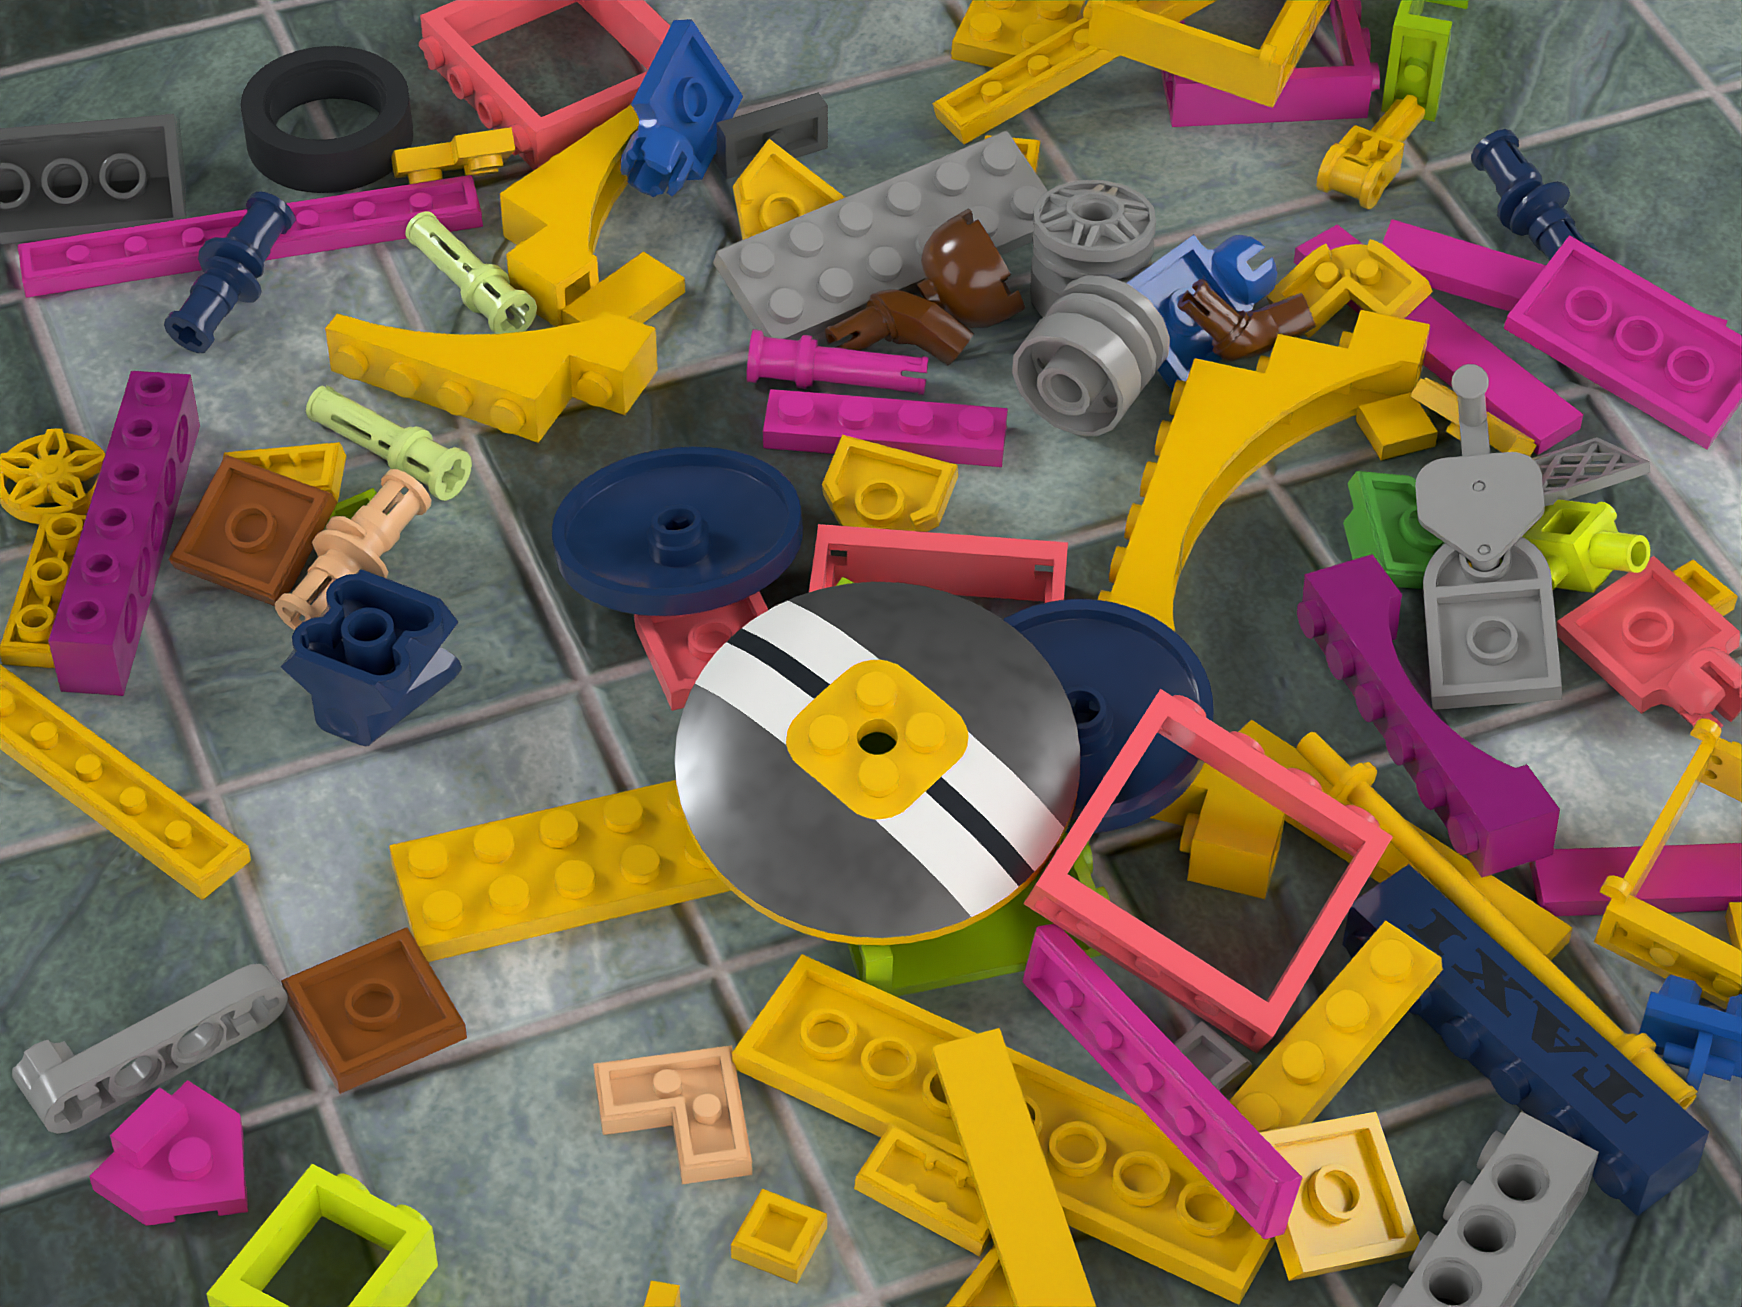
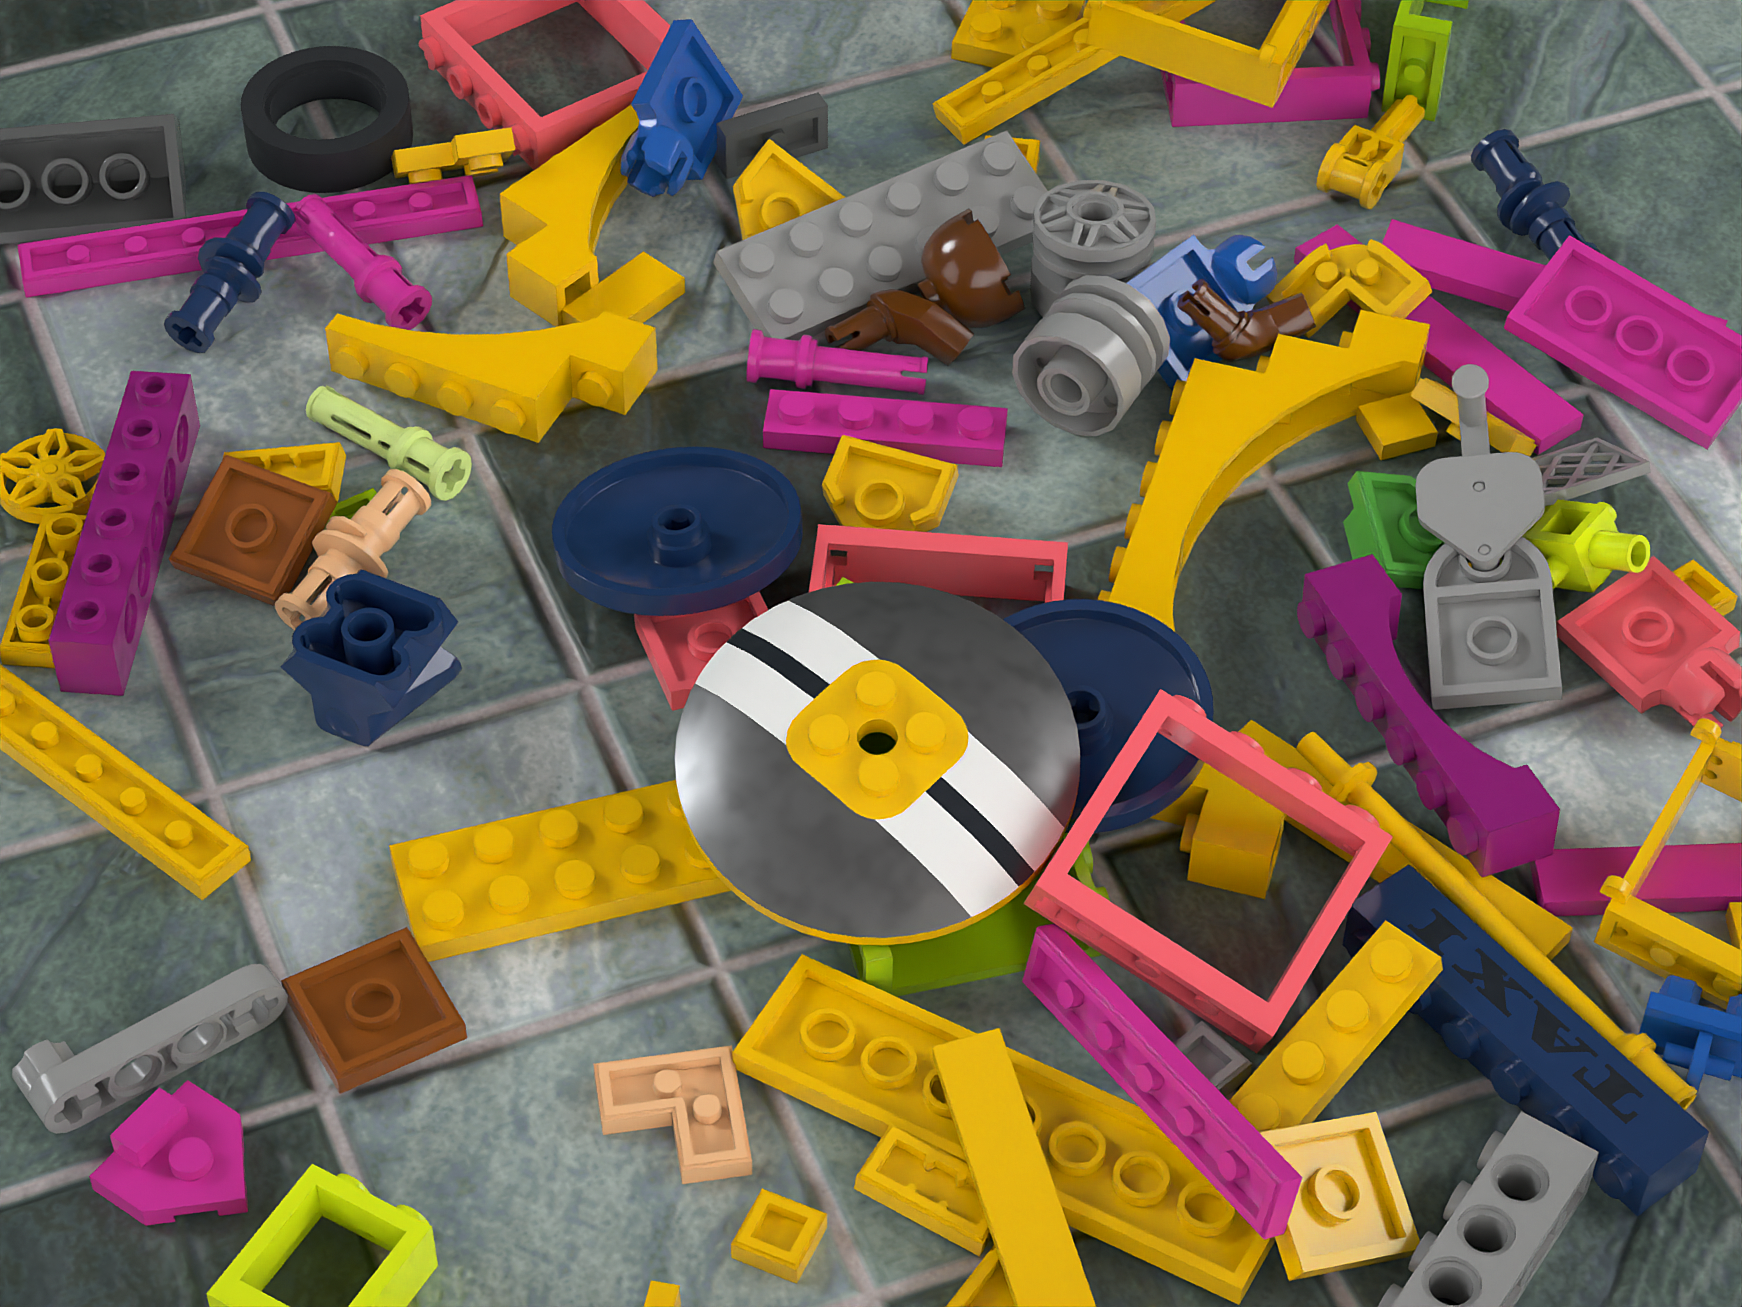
(375, 276): none -> dark pink pin
(497, 296): yellowish green pin -> none

